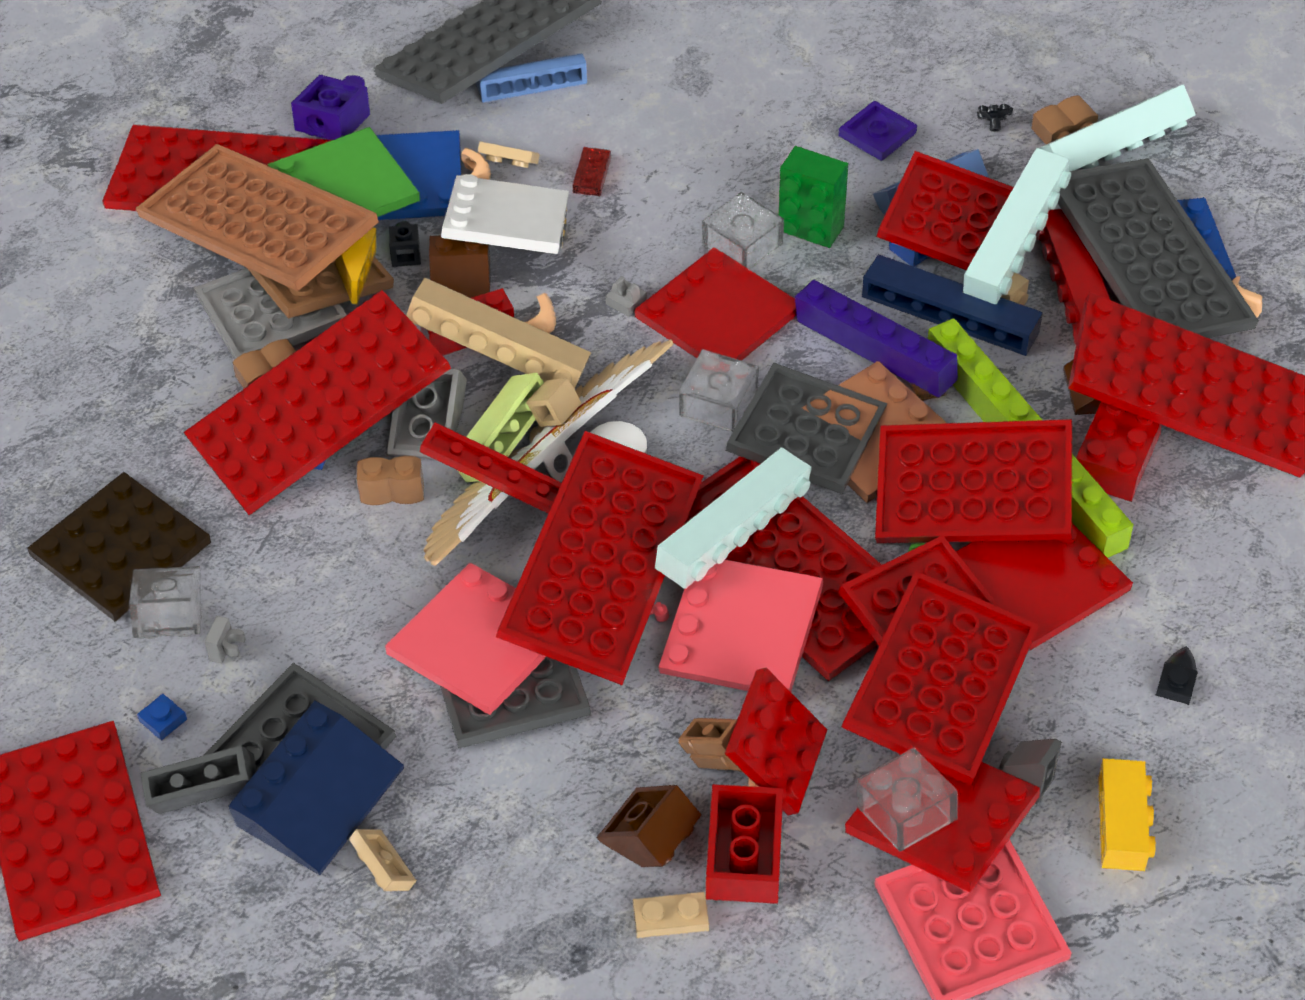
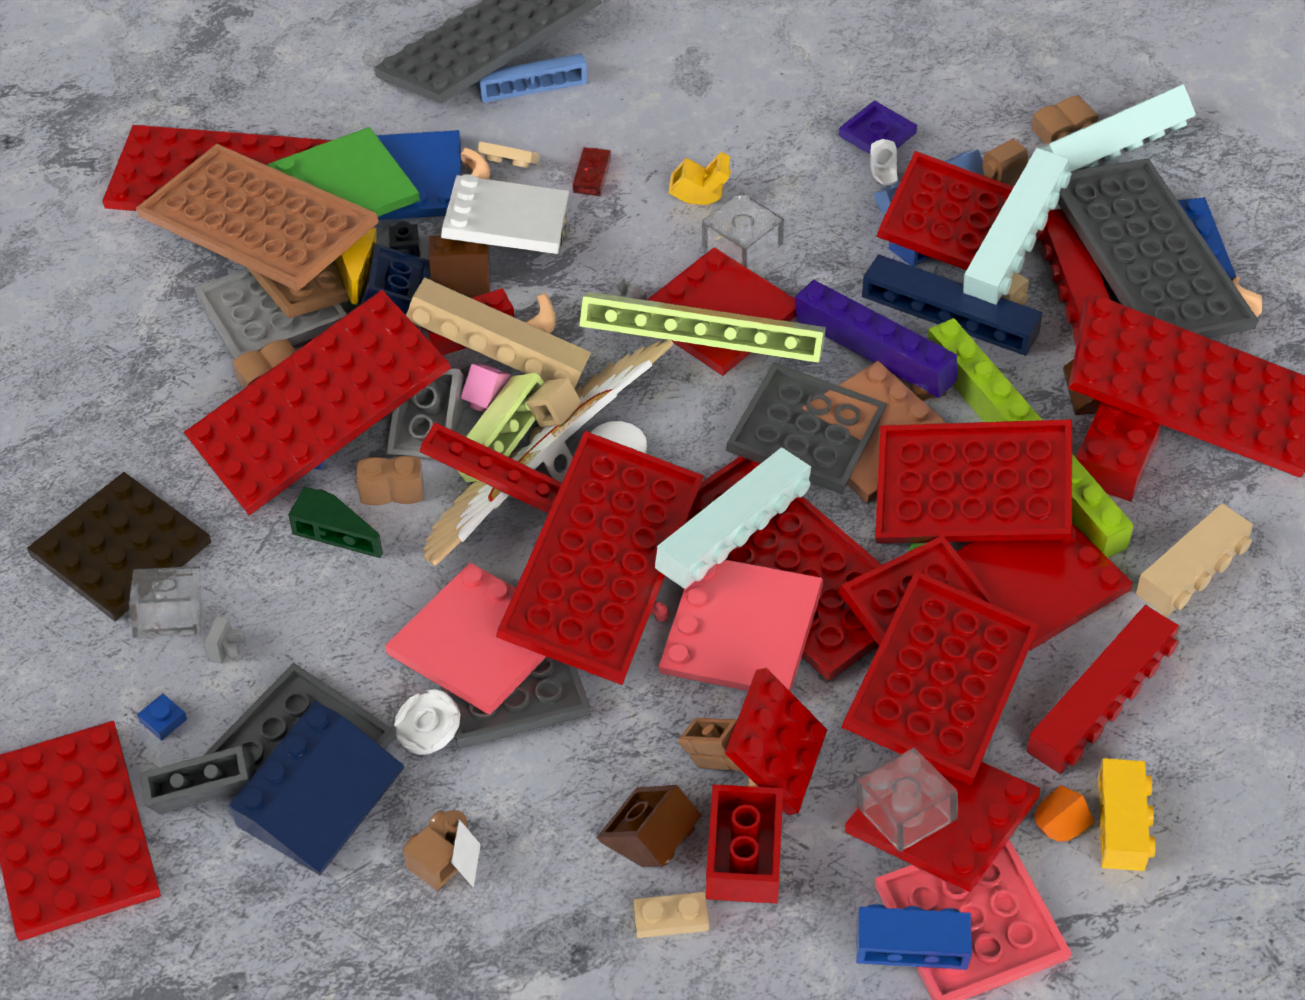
(328, 520): none -> dark green slope
(331, 107): dark purple brick -> none
(382, 860): tan plate -> none
(395, 274): none -> dark blue slope
(427, 722): none -> white tile
(432, 849): none -> medium nougat brick
(466, 853): none -> white sticker
(483, 386): none -> bright pink brick
(698, 183): none -> yellow brick
(702, 326): none -> yellowish green brick
(718, 390): clear brick -> none
(813, 196): green brick -> none
(883, 161): none -> white hair
(913, 937): none -> blue brick
(994, 114): black plant -> none
(1006, 162): none -> medium nougat brick
(1033, 762): dark grey slope -> none
(1063, 815): none -> orange brick
(1103, 689): none -> red brick
(1178, 677): black plate -> none
(1194, 560): none -> tan brick

